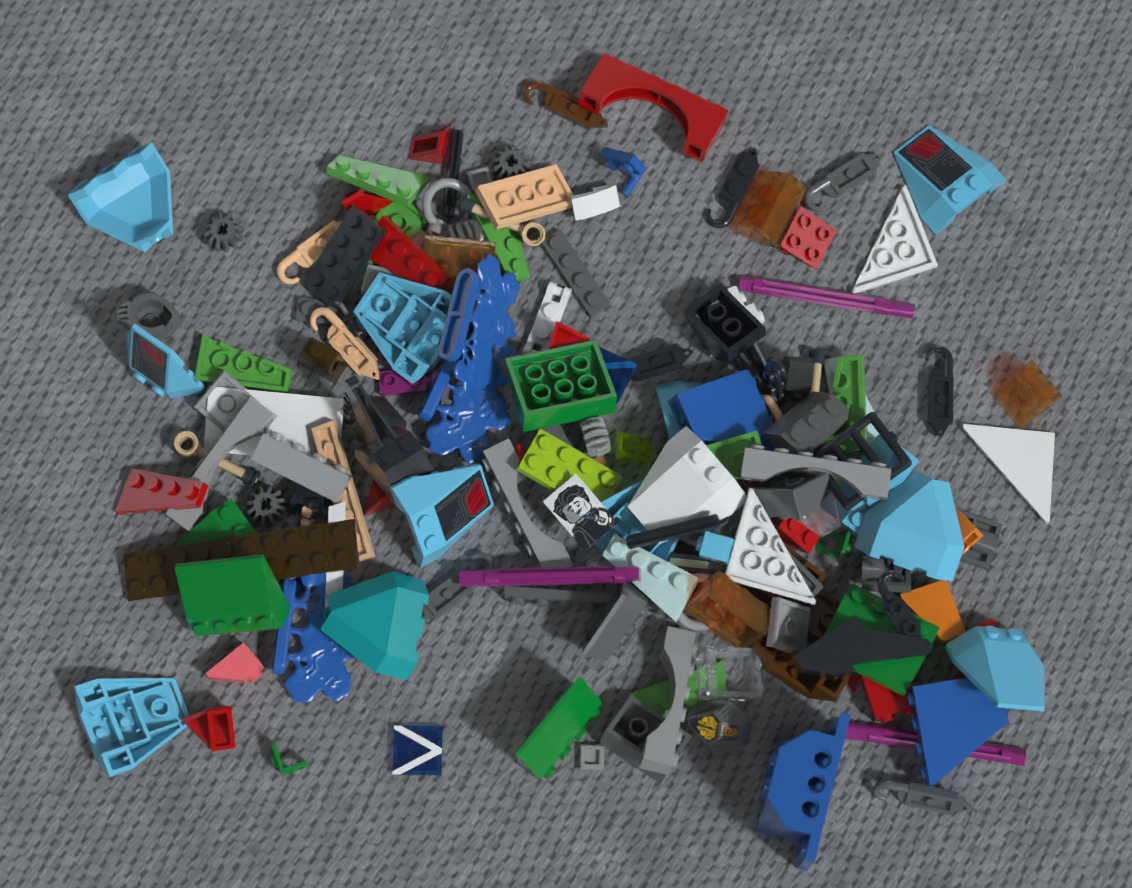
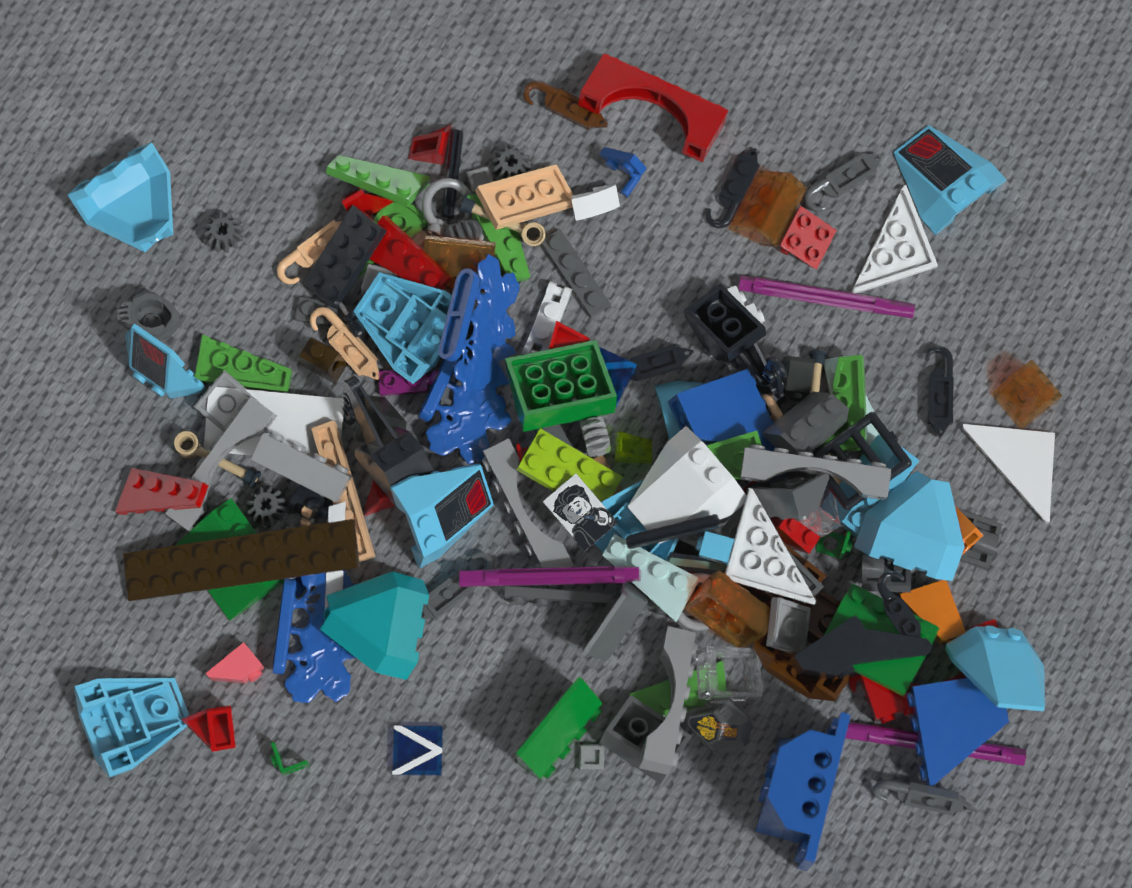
(231, 595): green slope -> none

